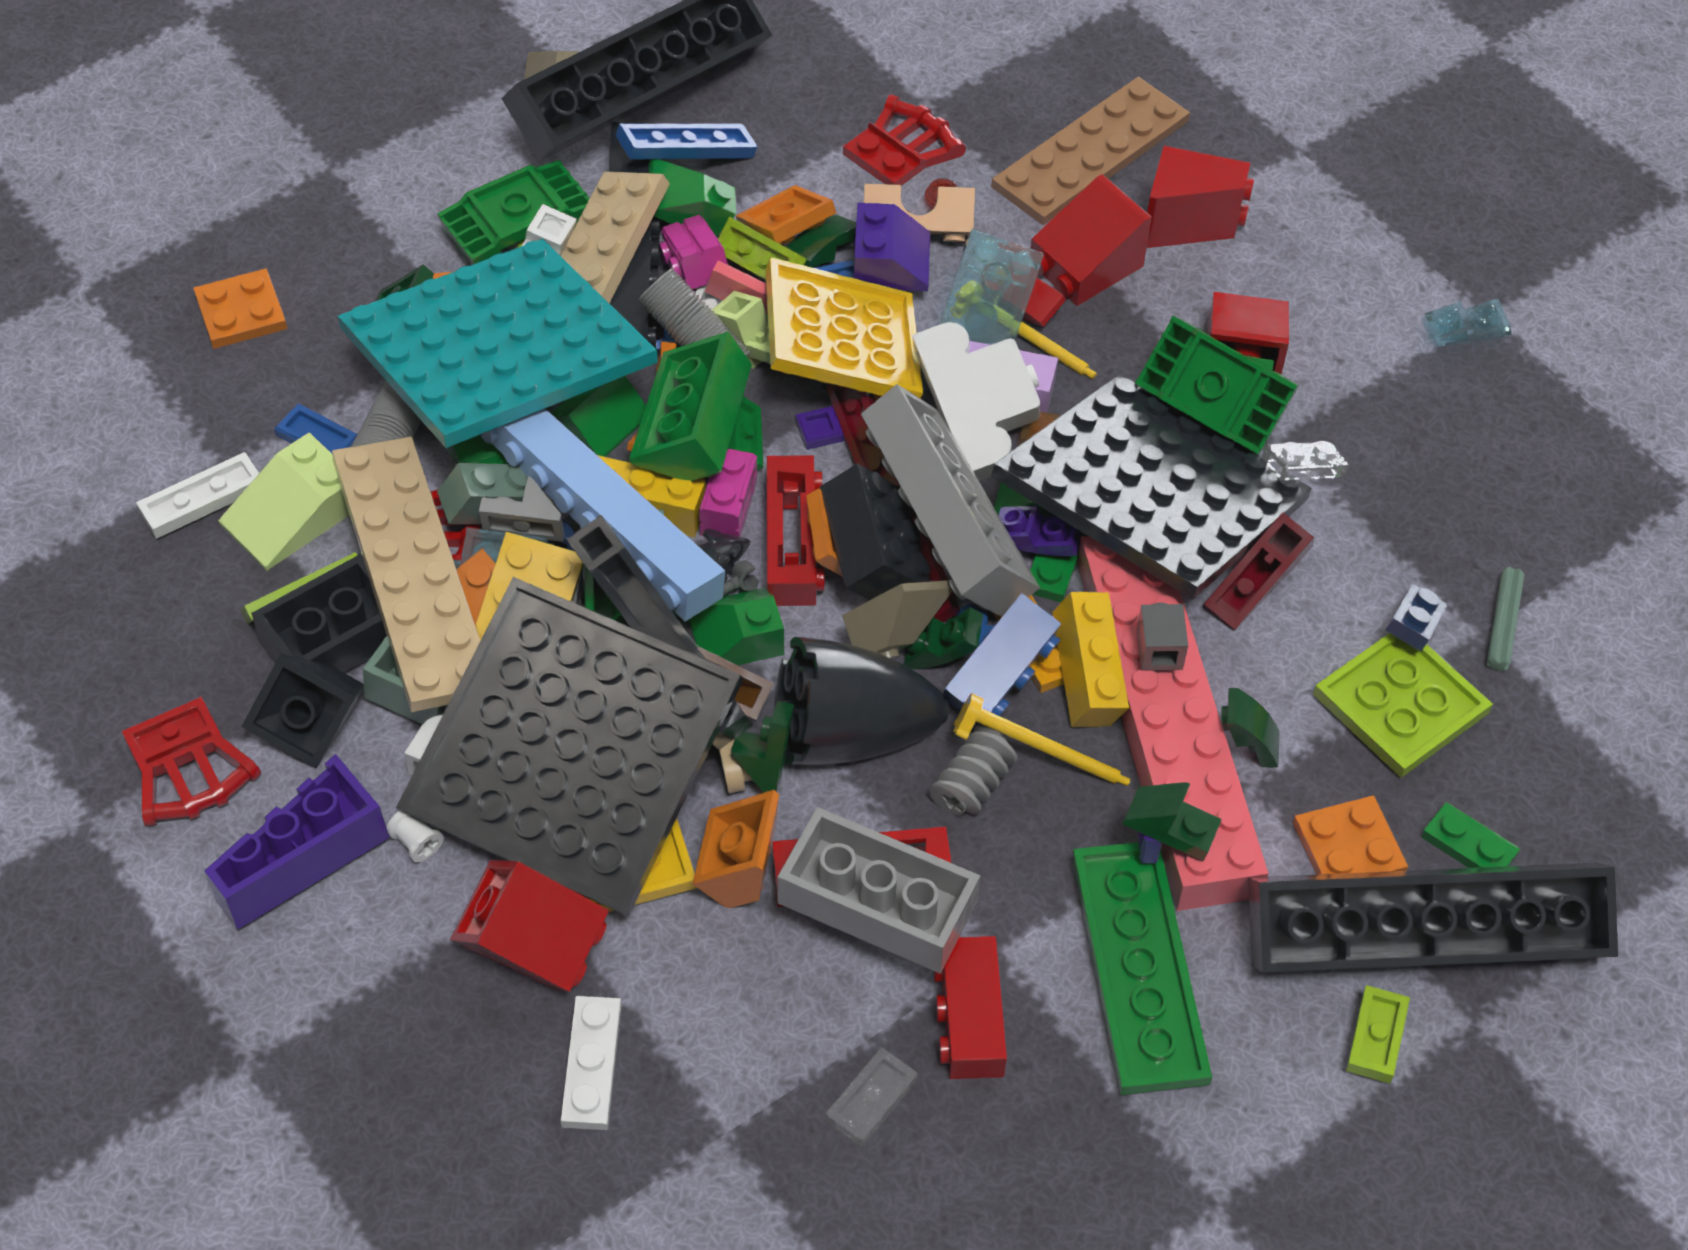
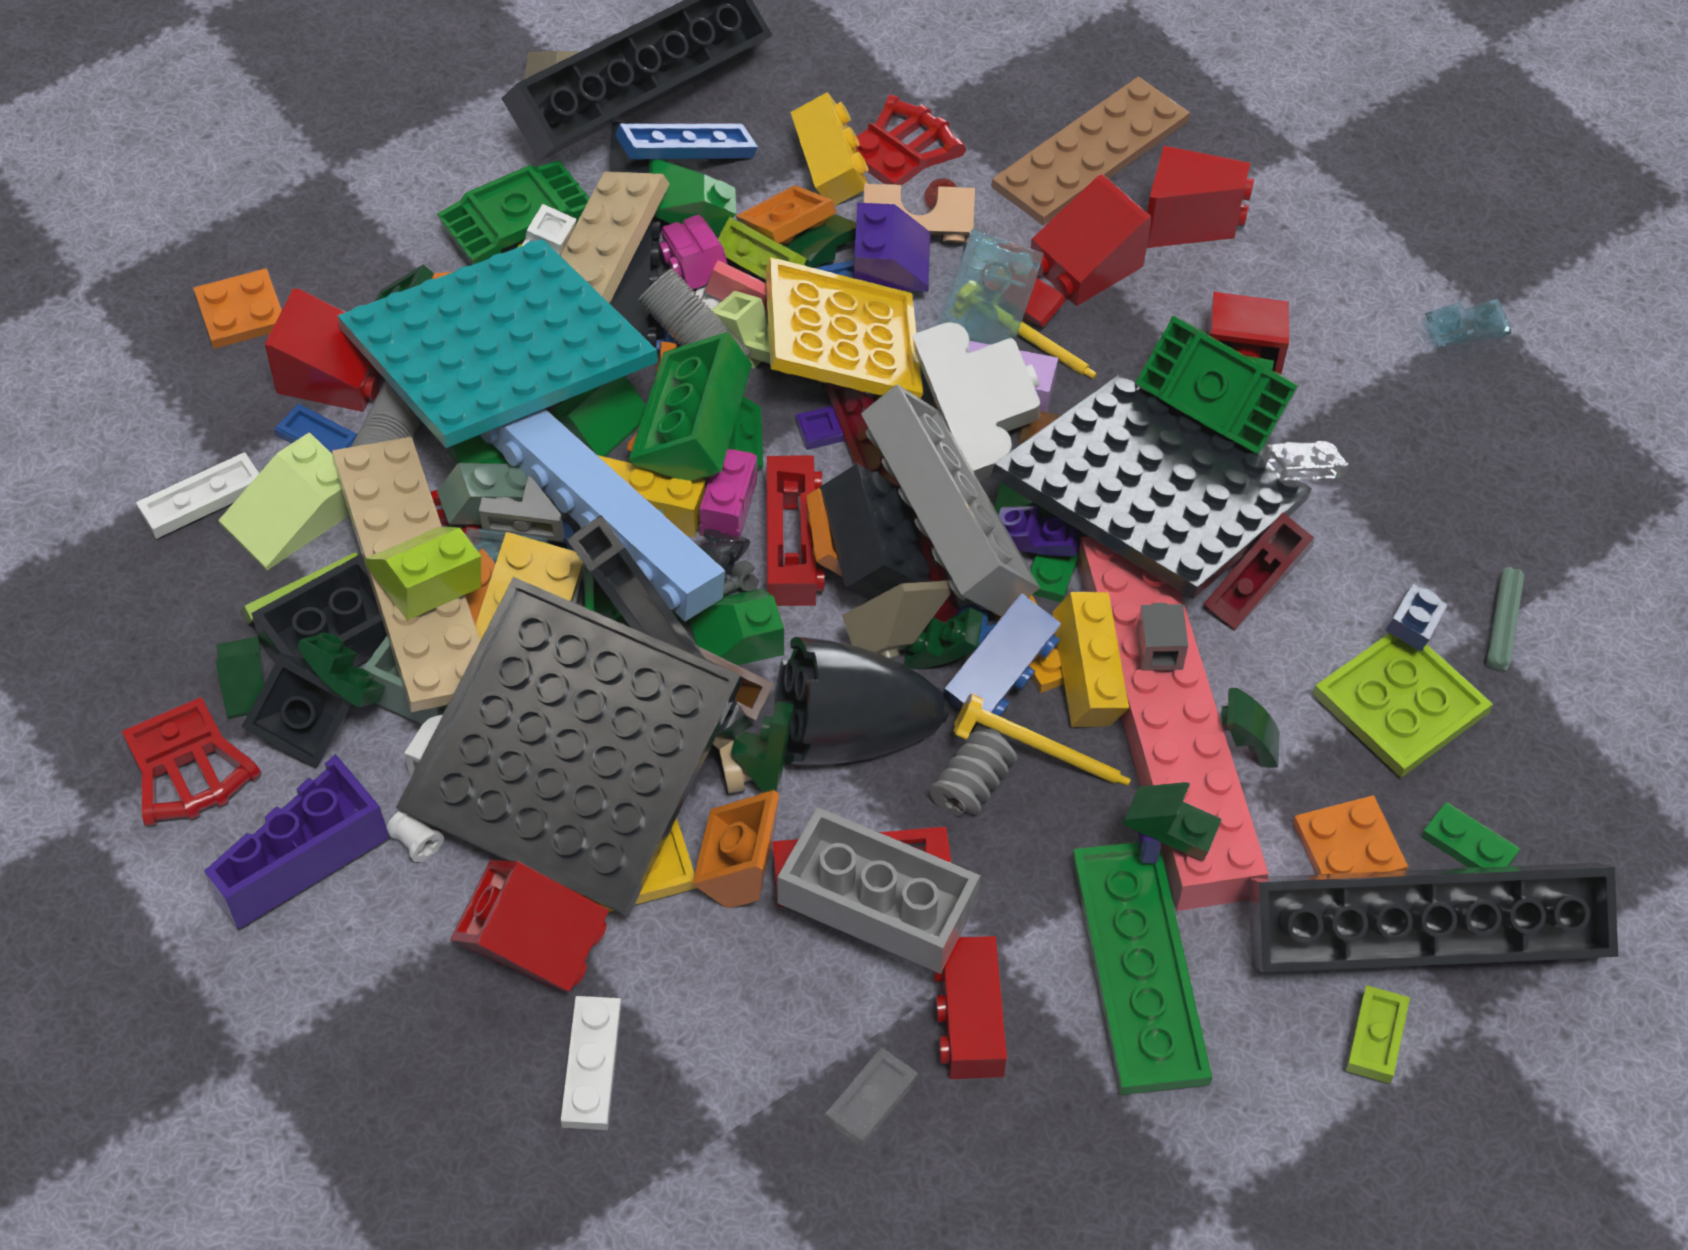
(240, 674): none -> dark green slope
(316, 358): none -> red slope
(334, 666): none -> dark green slope
(428, 570): none -> lime slope
(830, 148): none -> yellow brick

